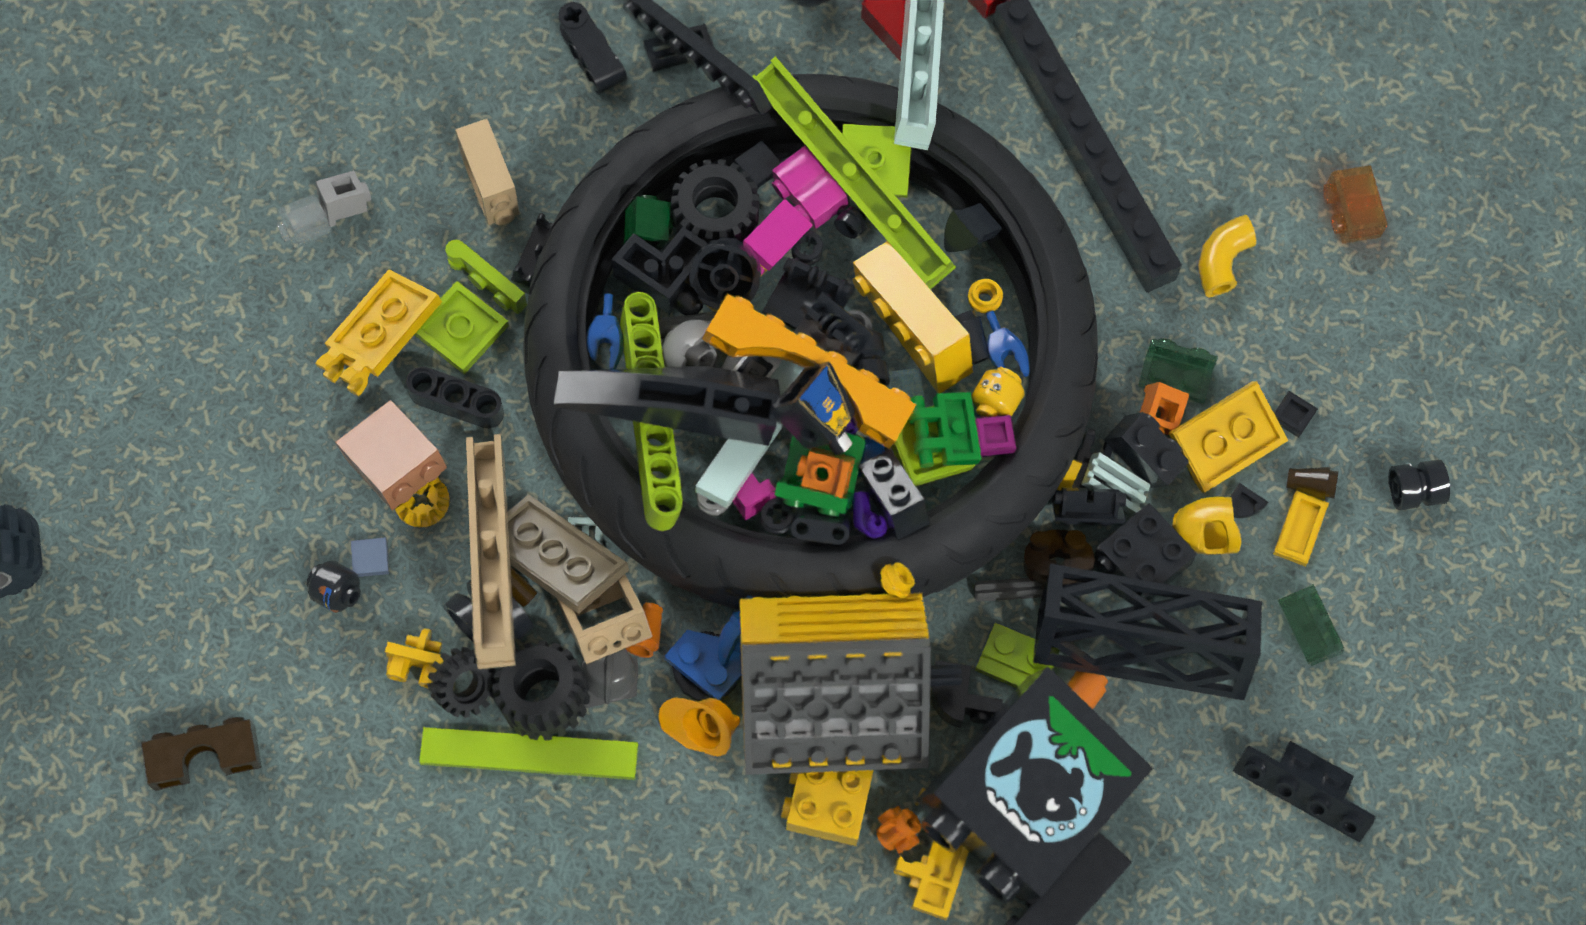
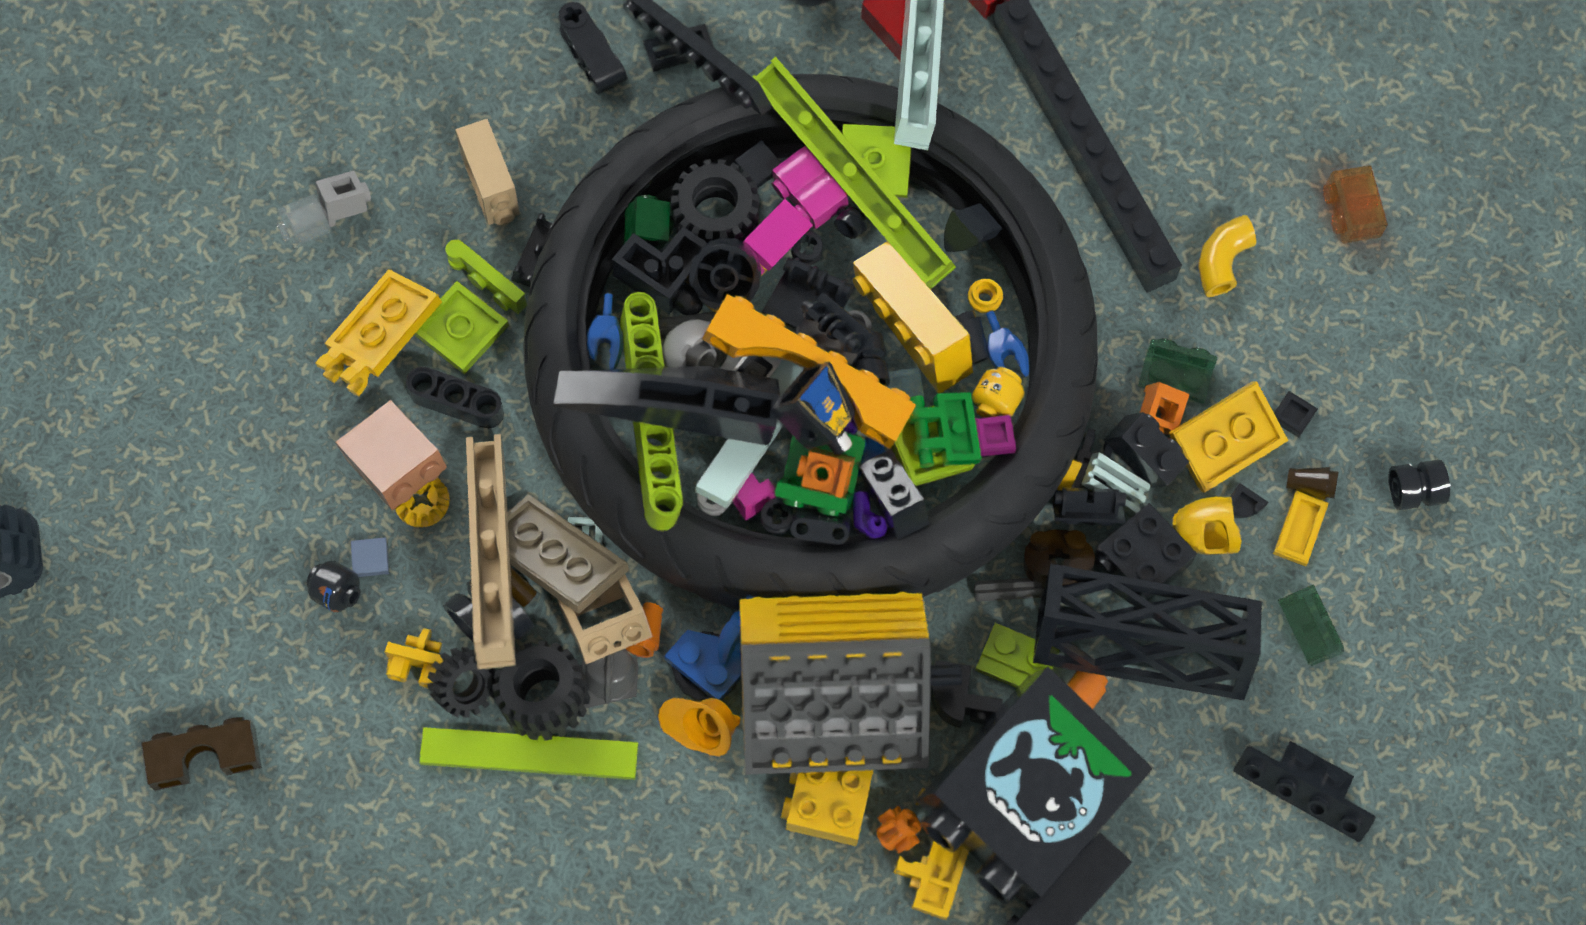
(897, 580): yellow plate -> none

